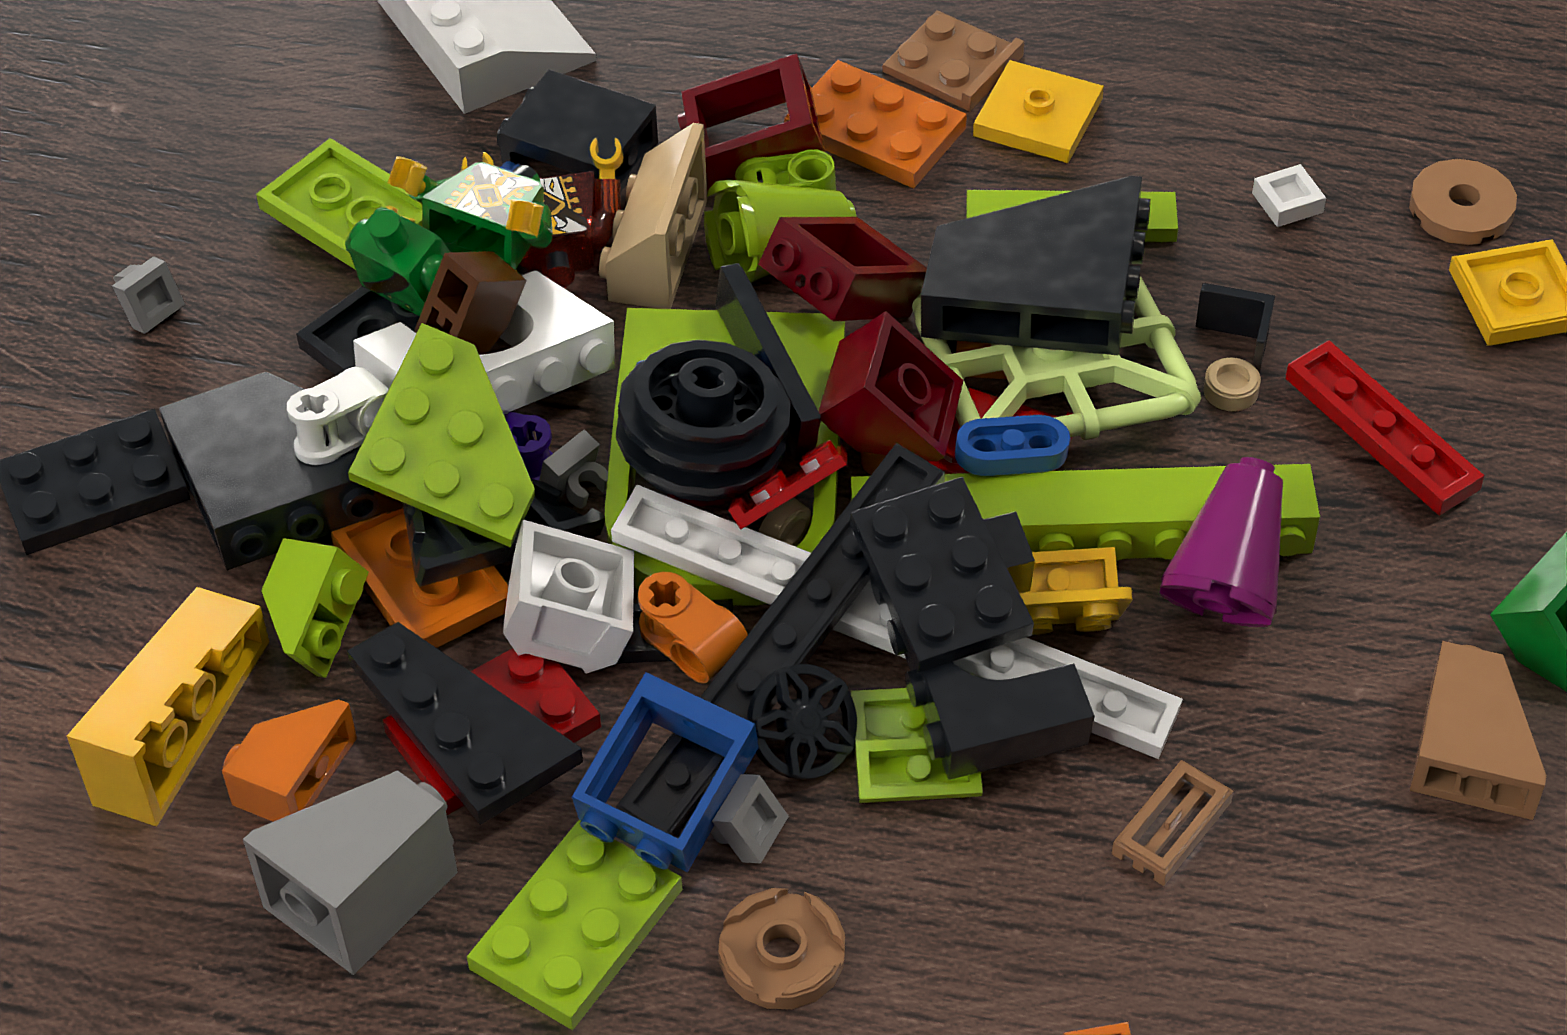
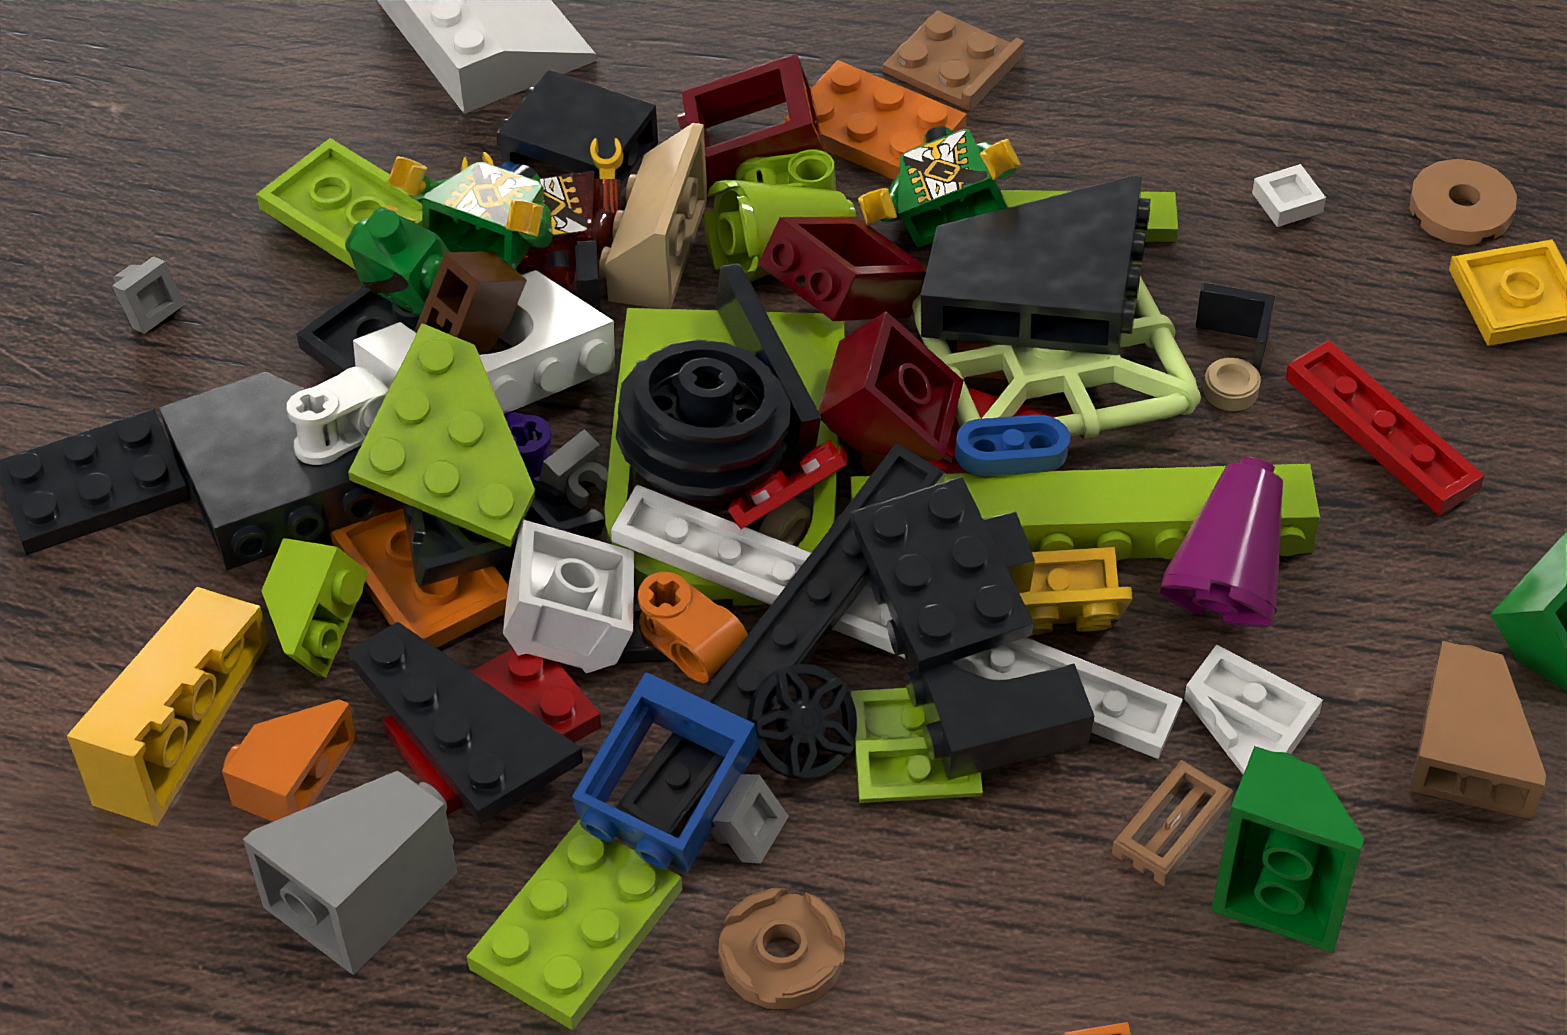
(588, 273): none -> black tile
(943, 183): none -> torso
(1038, 111): yellow plate -> none
(1249, 706): none -> white wing
(1287, 852): none -> green slope

